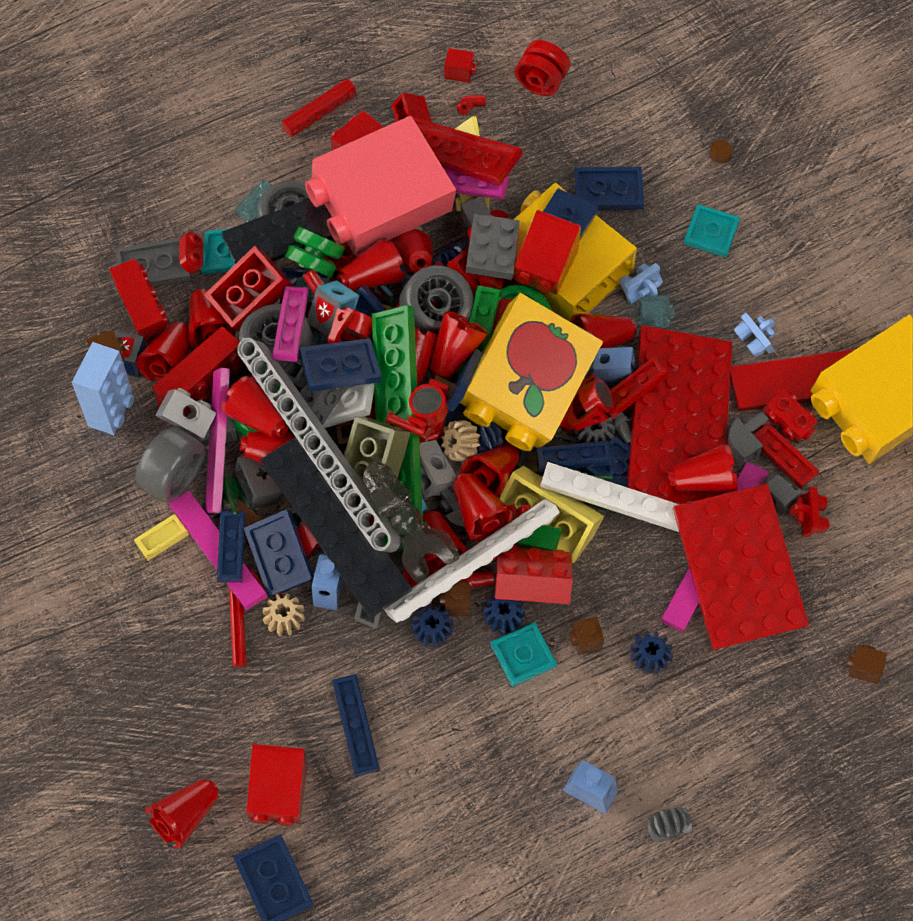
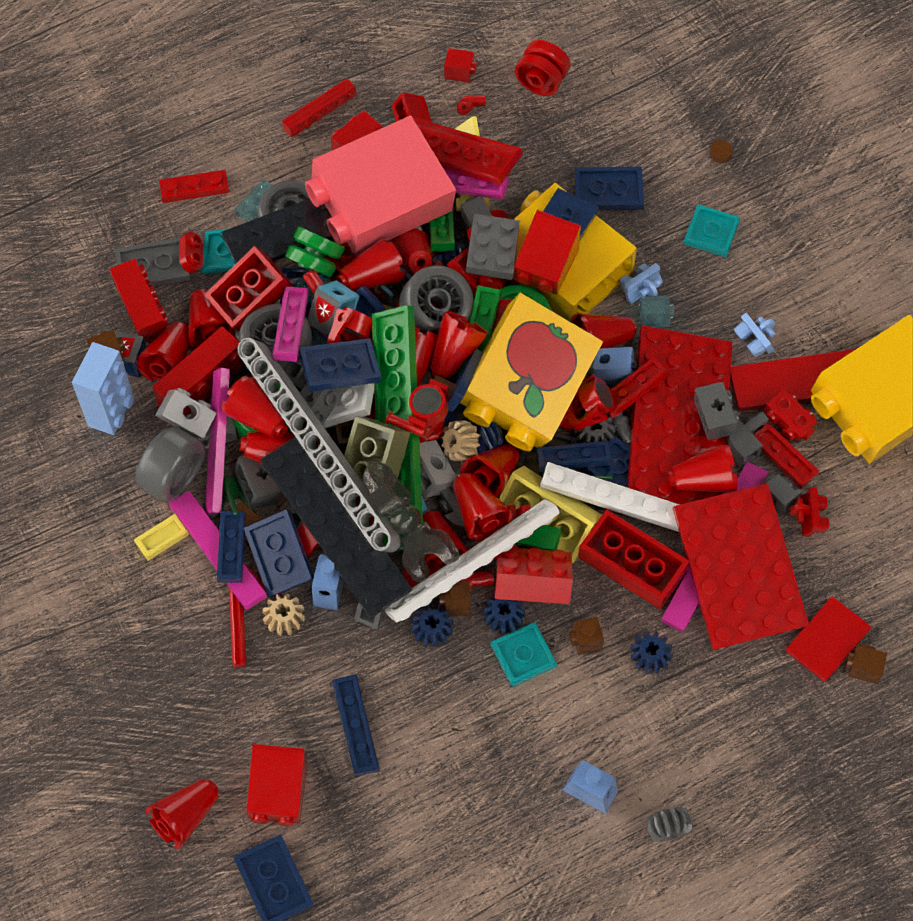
(194, 186): none -> red plate
(442, 233): none -> green plate
(633, 559): none -> red brick
(716, 410): none -> dark grey brick
(828, 639): none -> red tile

